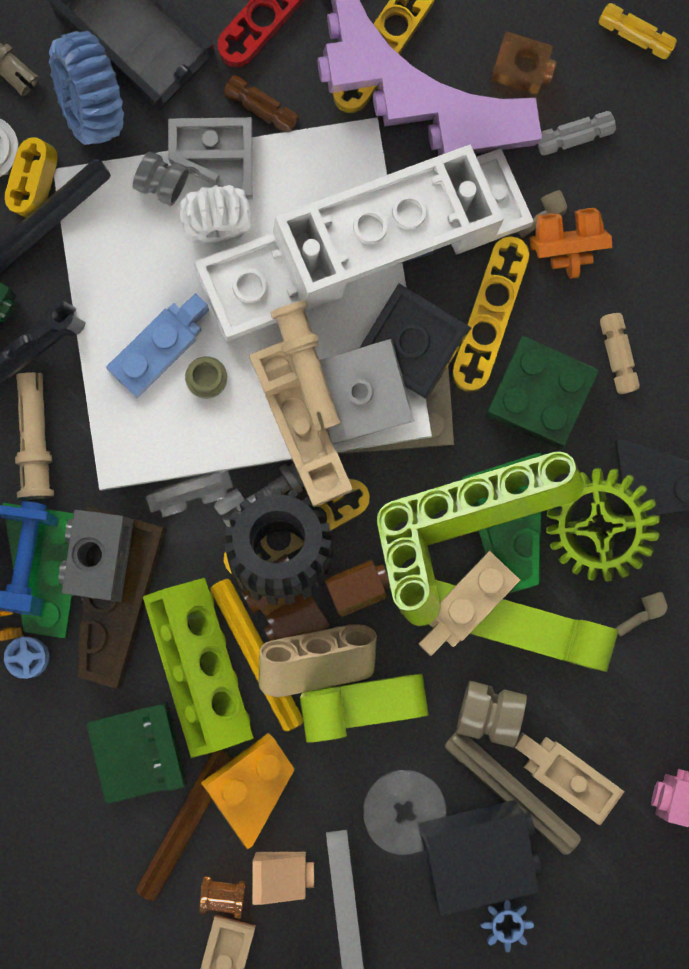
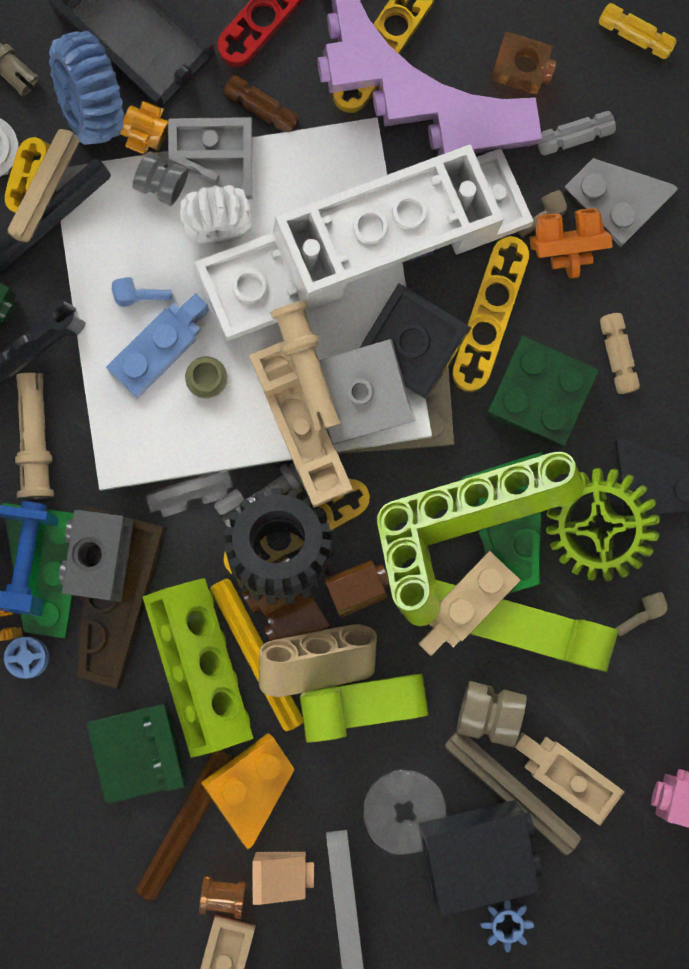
(43, 185): none -> tan axle
(126, 294): none -> medium blue hand
(144, 127): none -> light orange gear
(620, 195): none -> light grey wing

